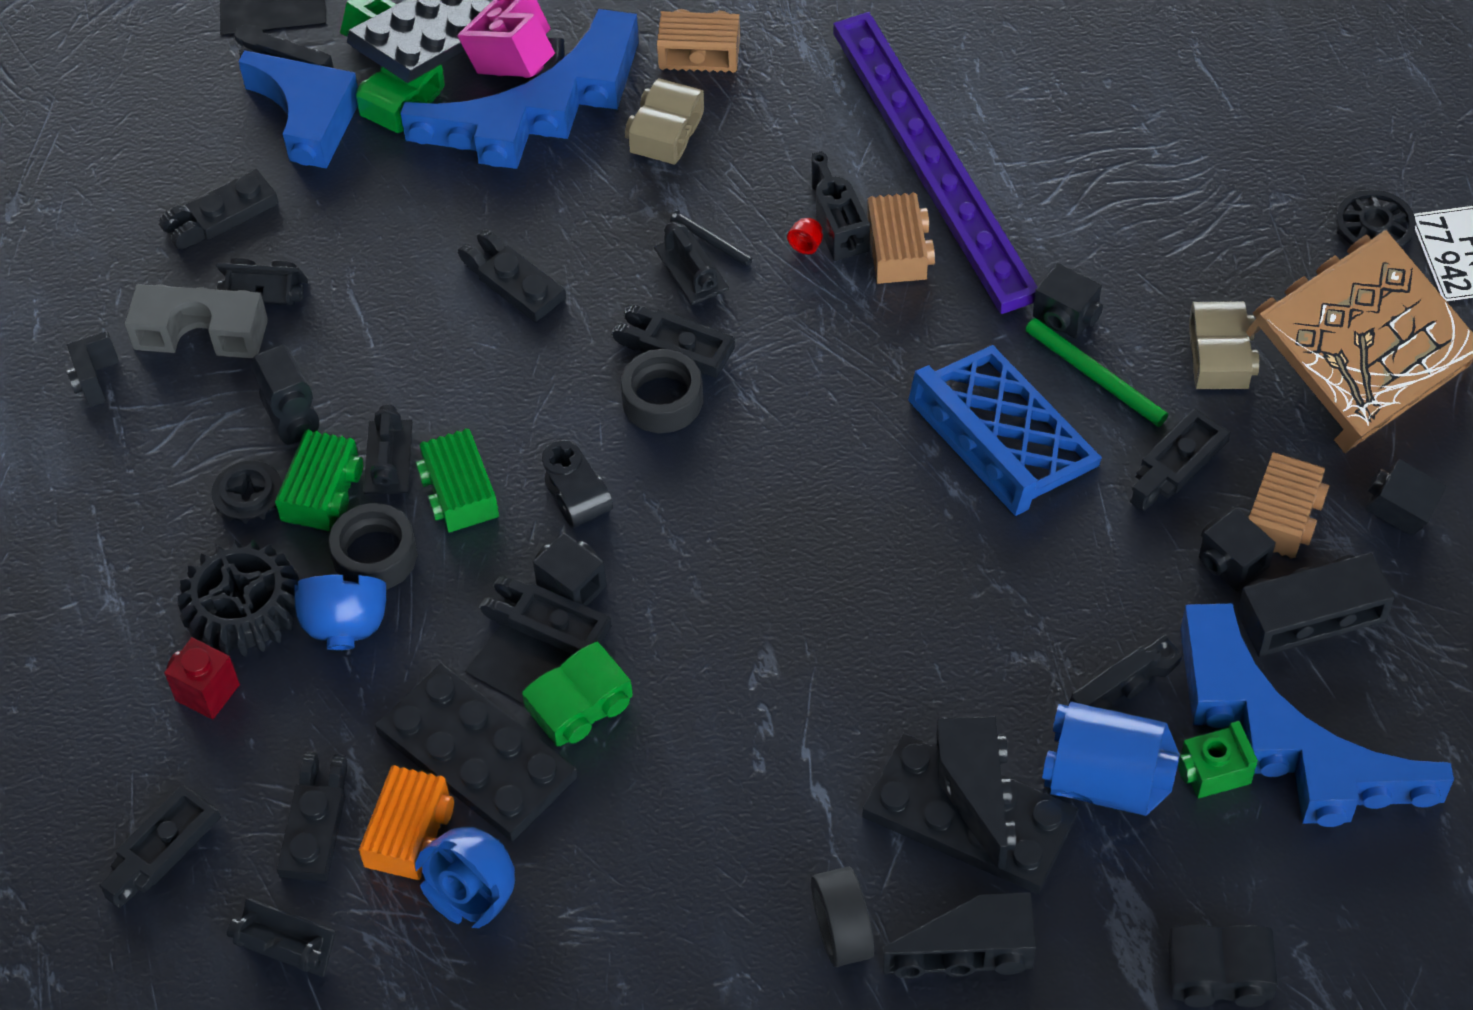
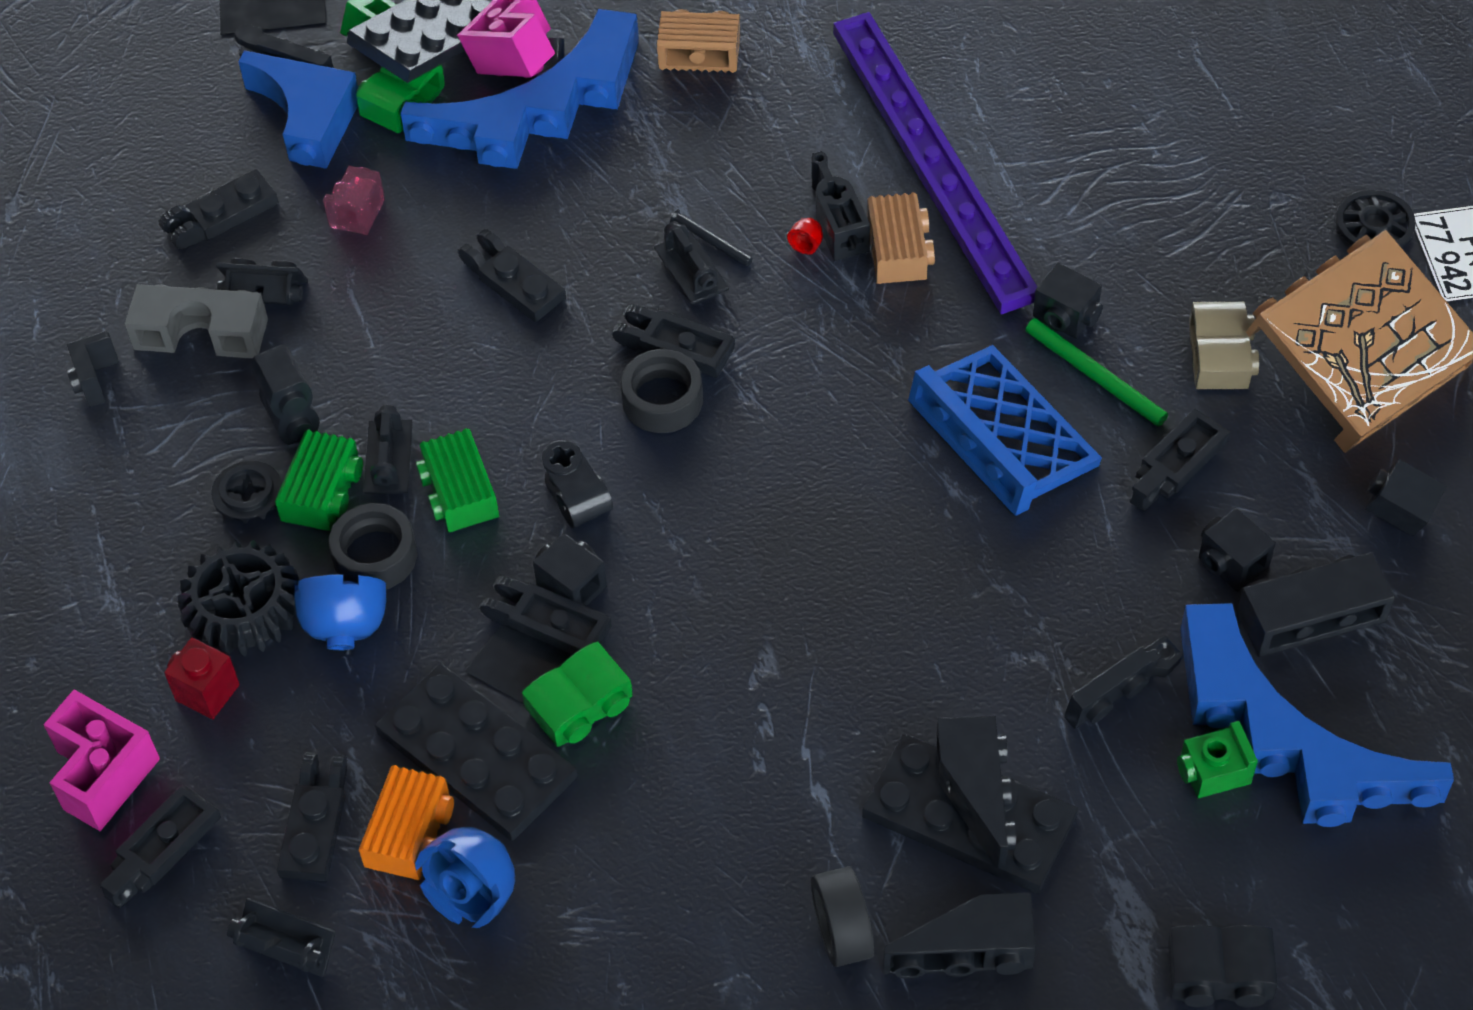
(104, 756): none -> dark pink brick
(355, 200): none -> clear pink brick
(665, 120): dark tan brick -> none
(1111, 759): blue cylinder -> none
(1286, 502): medium nougat brick -> none

